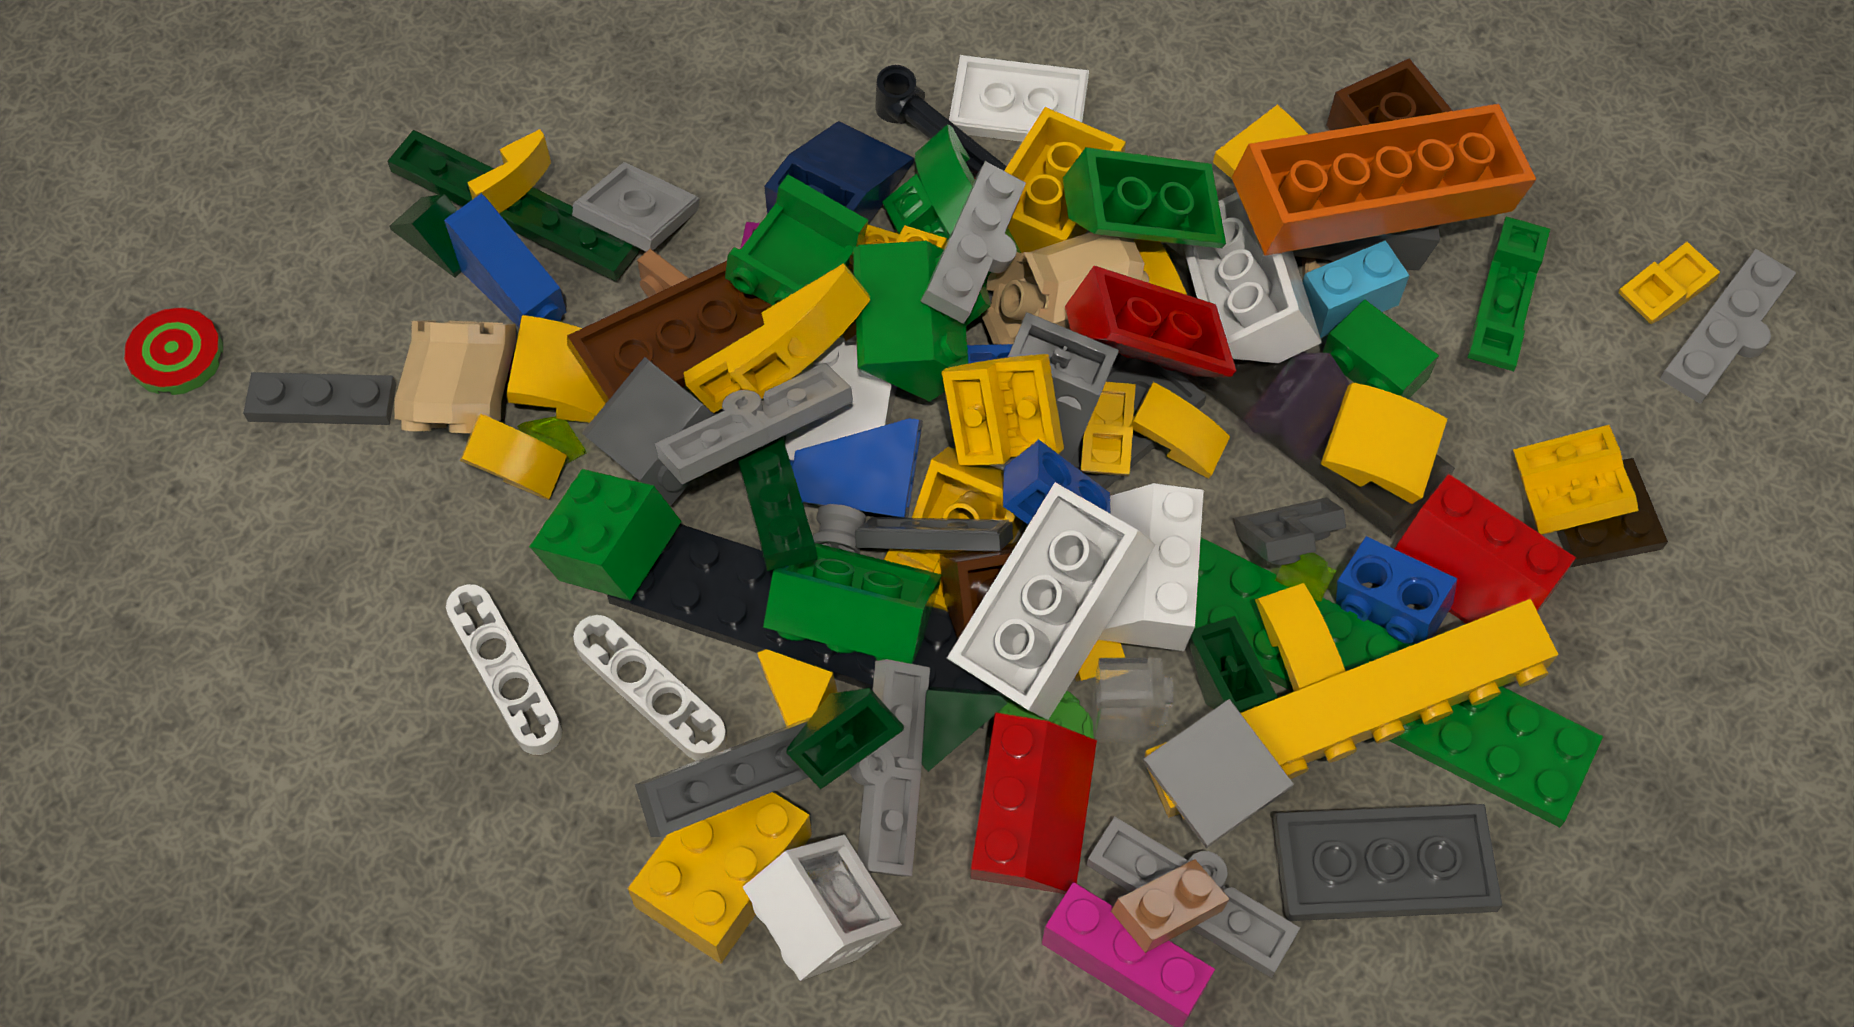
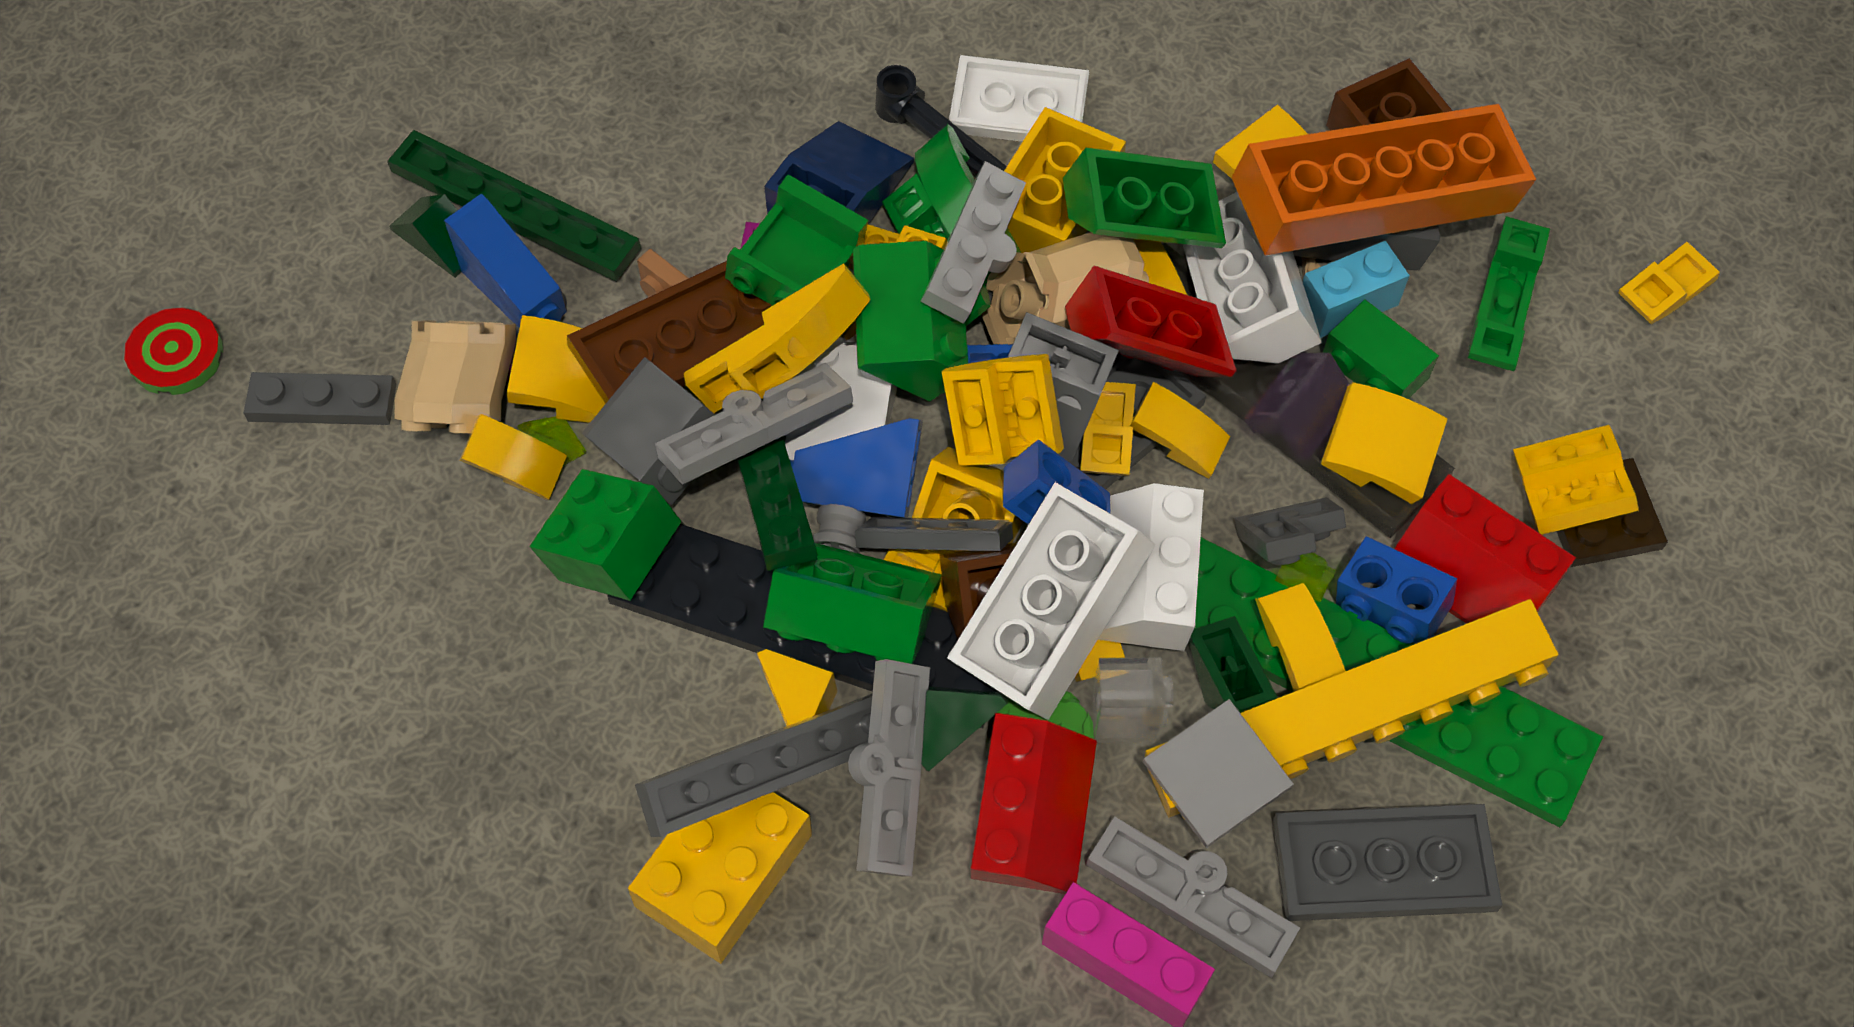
(506, 667): white beam -> none
(523, 166): yellow slope -> none
(636, 207): light grey tile -> none
(653, 684): white beam -> none
(821, 906): white piece -> none
(842, 734): dark green slope -> none
(1170, 905): medium nougat plate -> none
(1730, 327): light grey hinge -> none

